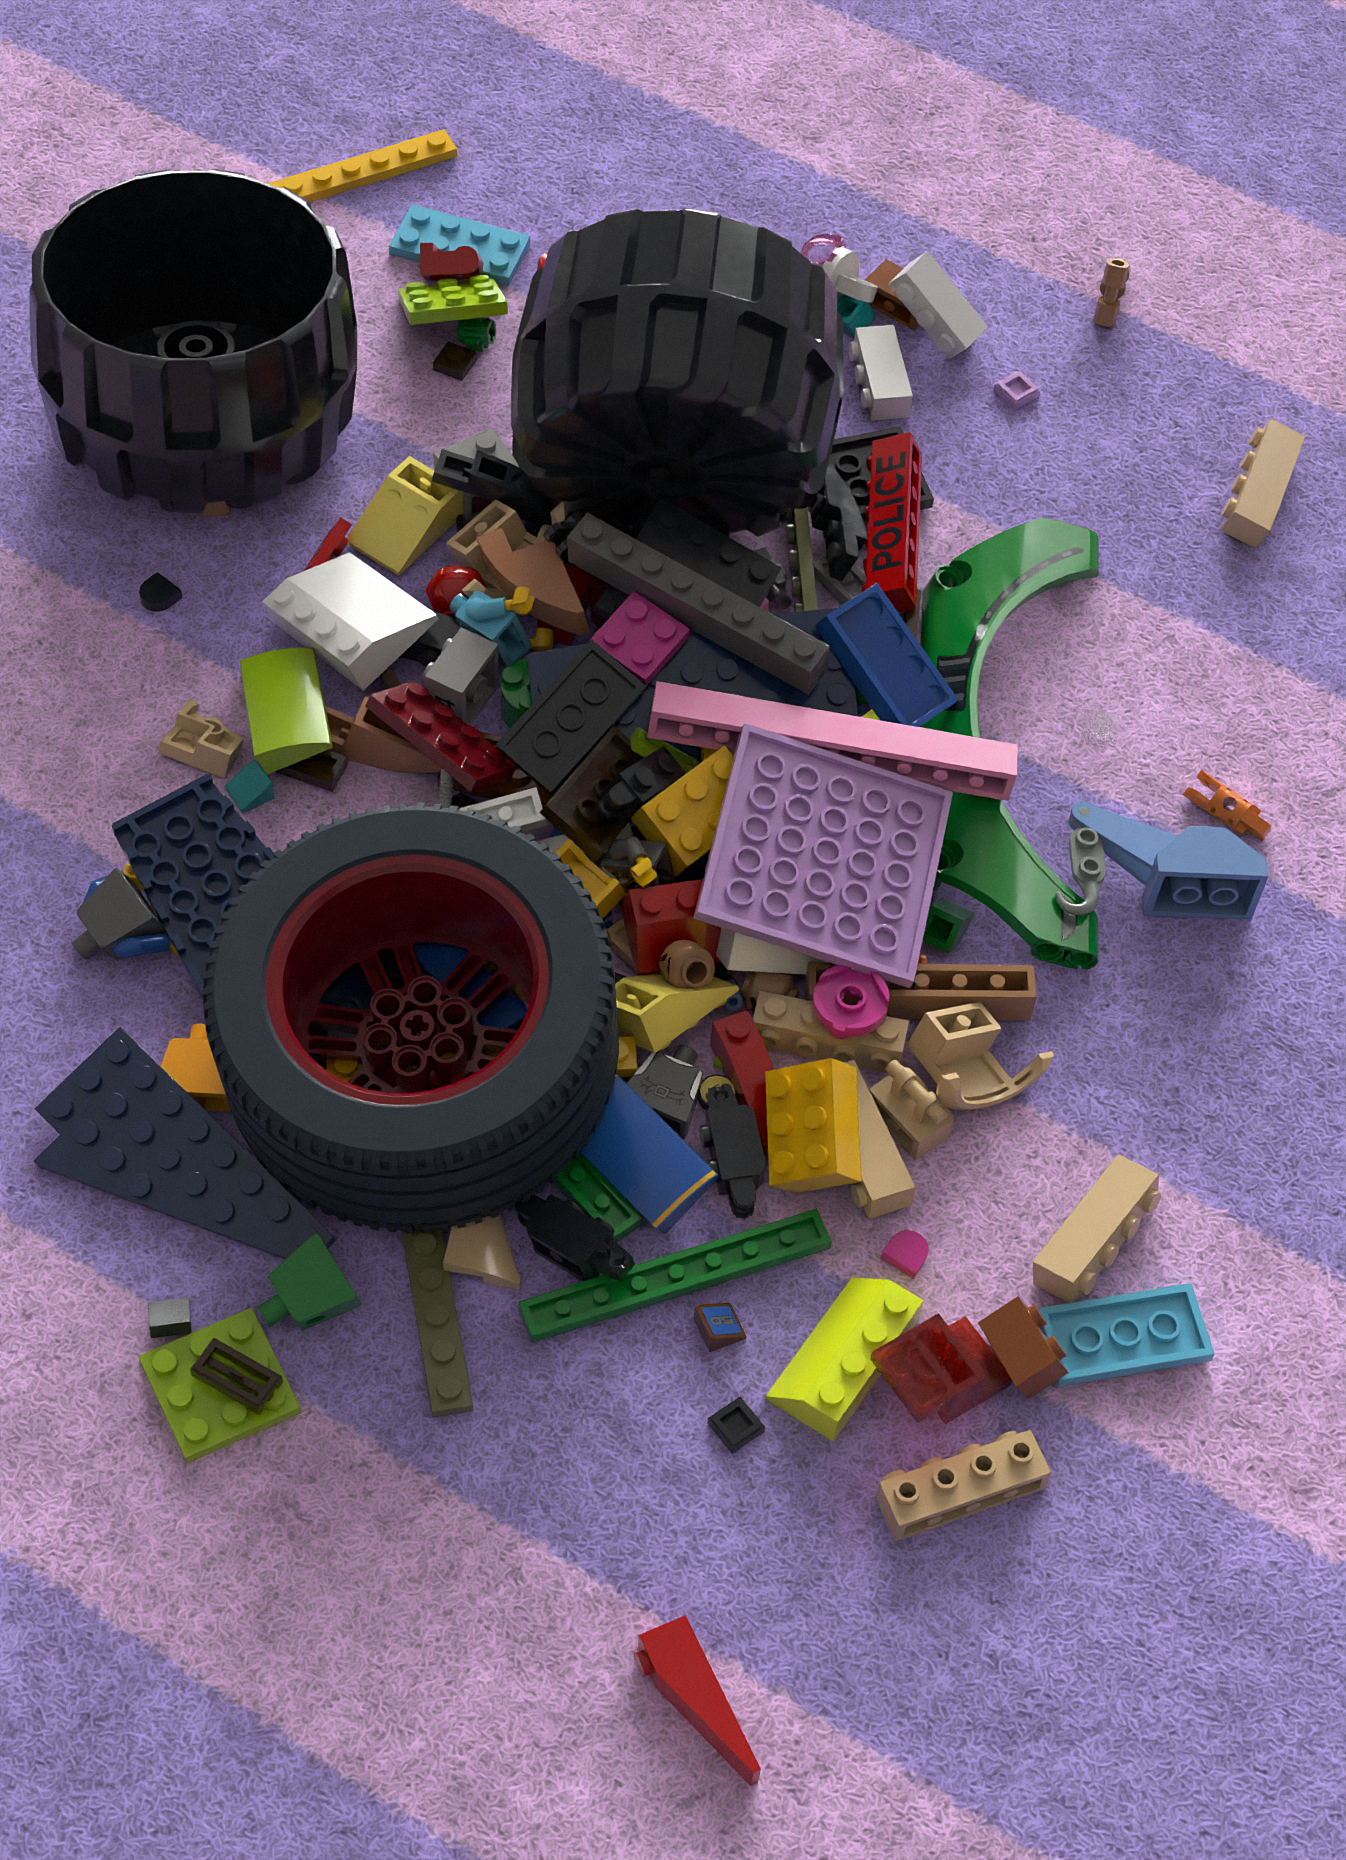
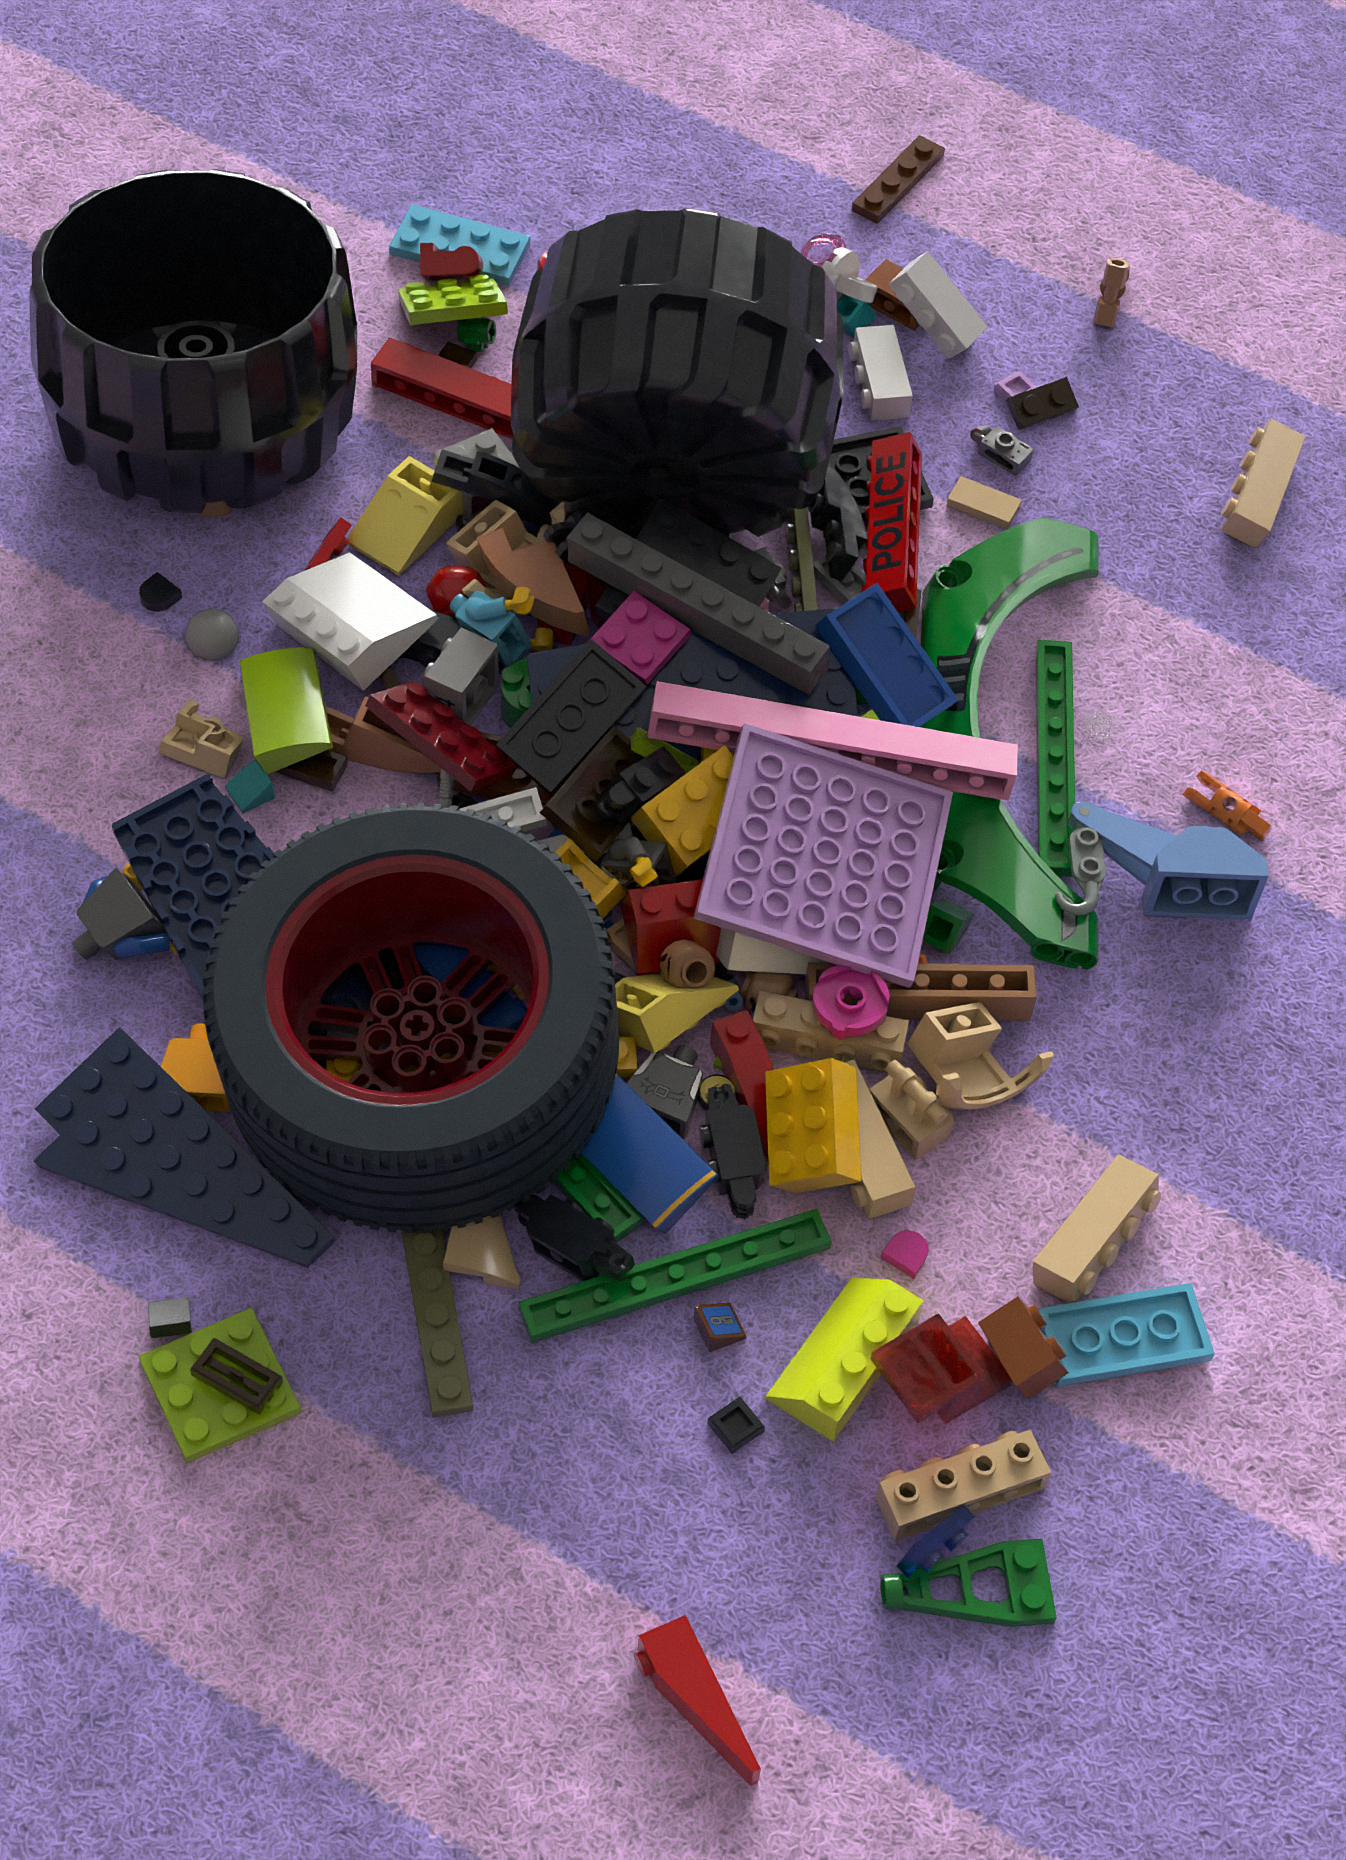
(212, 634): none -> light grey hair
(309, 1287): green torso -> none
(370, 167): yellow plate -> none
(443, 385): none -> red brick
(898, 179): none -> reddish brown plate
(928, 1549): none -> clear blue plate
(984, 502): none -> tan tile
(1002, 448): none -> flat silver piece
(1025, 1578): none -> green plate
(1042, 403): none -> dark brown plate
(1055, 752): none -> green plate

